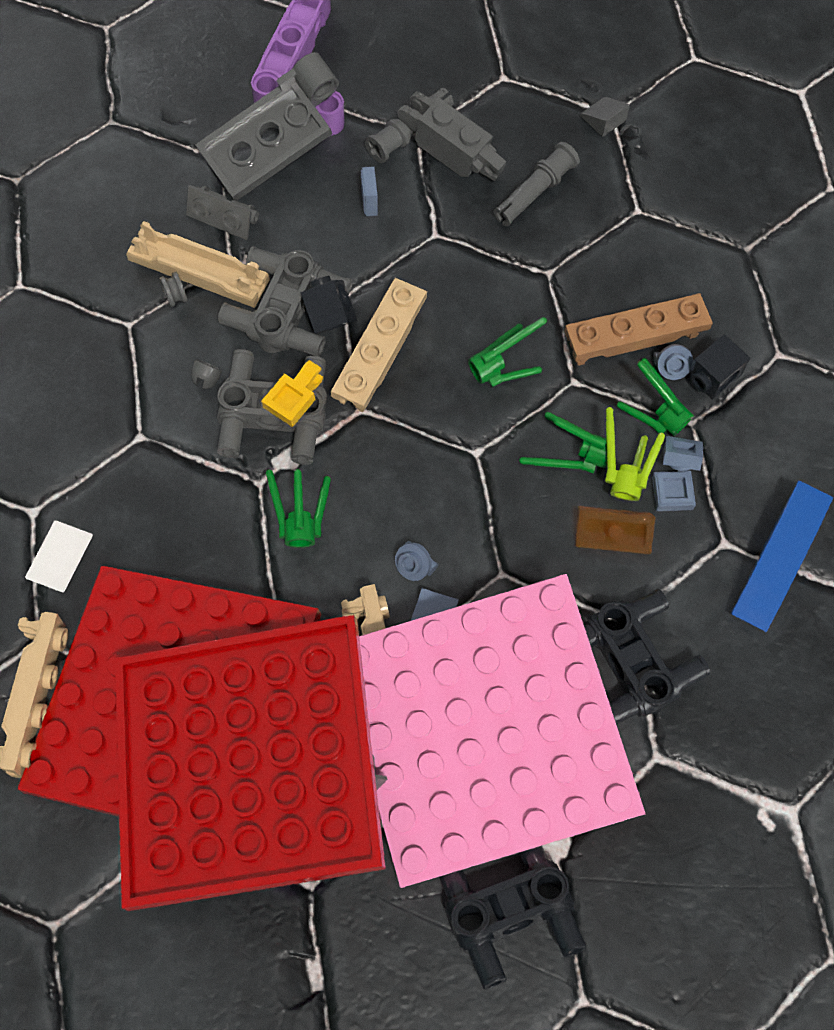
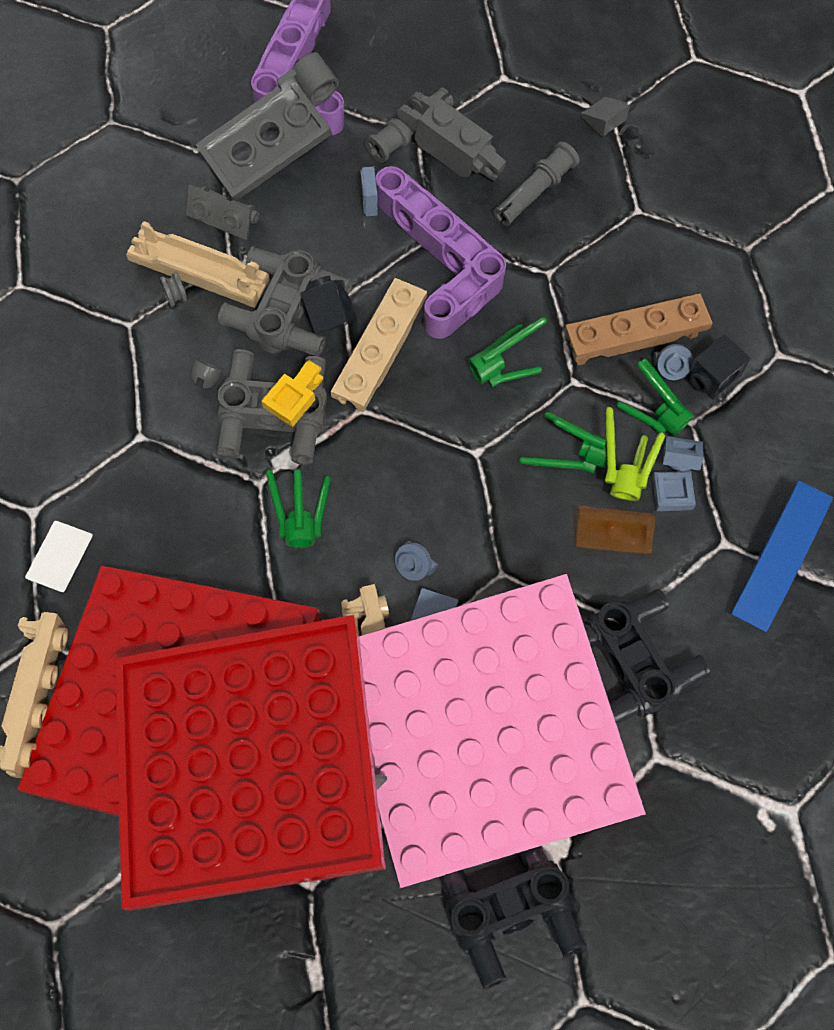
(456, 247): none -> medium lavender beam

